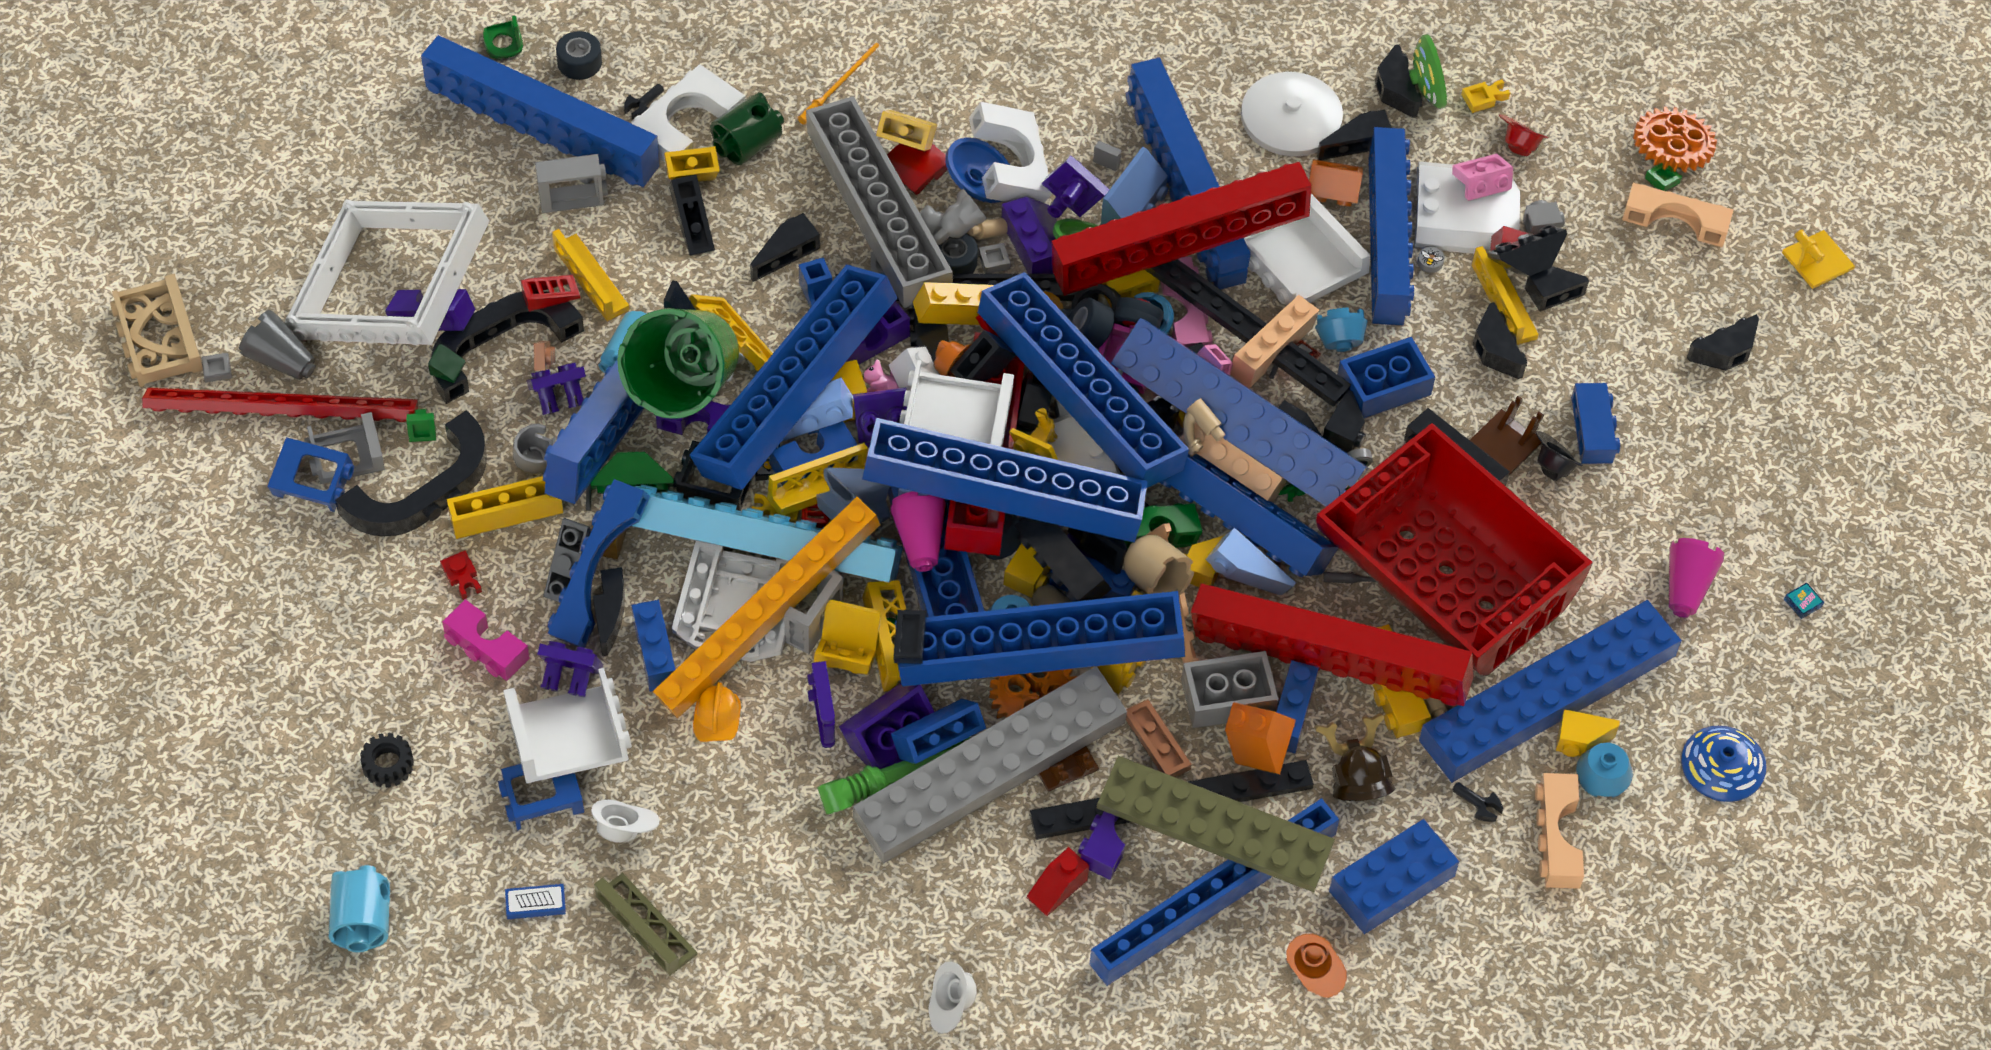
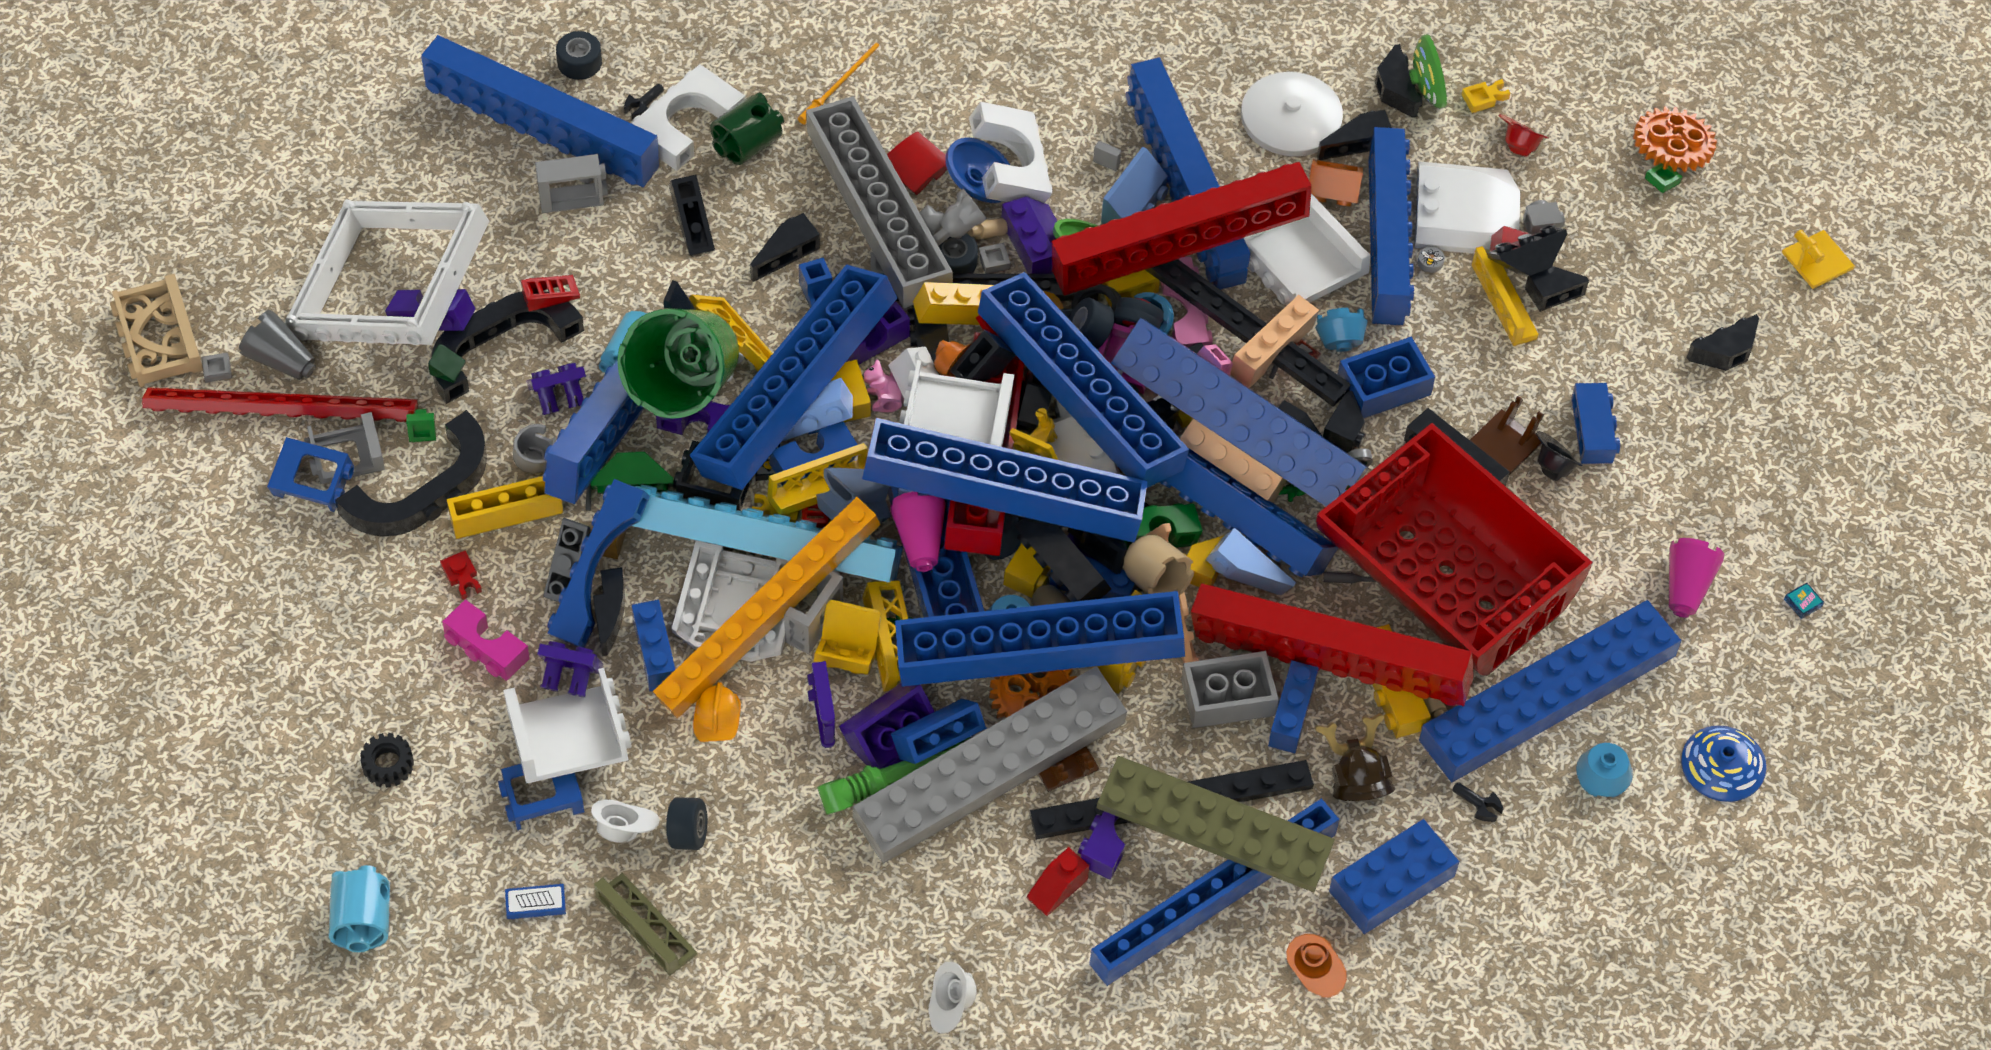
(507, 28): green piece -> none
(543, 355): nougat plate -> none
(590, 275): yellow fence -> none
(686, 823): none -> black wheel
(690, 162): yellow slope -> none
(873, 405): dark purple plate -> none
(906, 130): yellow brick -> none
(910, 636): black tile -> none
(1073, 188): dark purple plate -> none
(1157, 739): nougat plate -> none
(1208, 422): tan plant -> none
(1258, 737): orange slope -> none
(1484, 176): bright pink bracket -> none
(1498, 345): black slope -> none
(1562, 862): light nougat arch -> none
(1583, 731): yellow slope -> none
(1706, 219): light nougat arch -> none

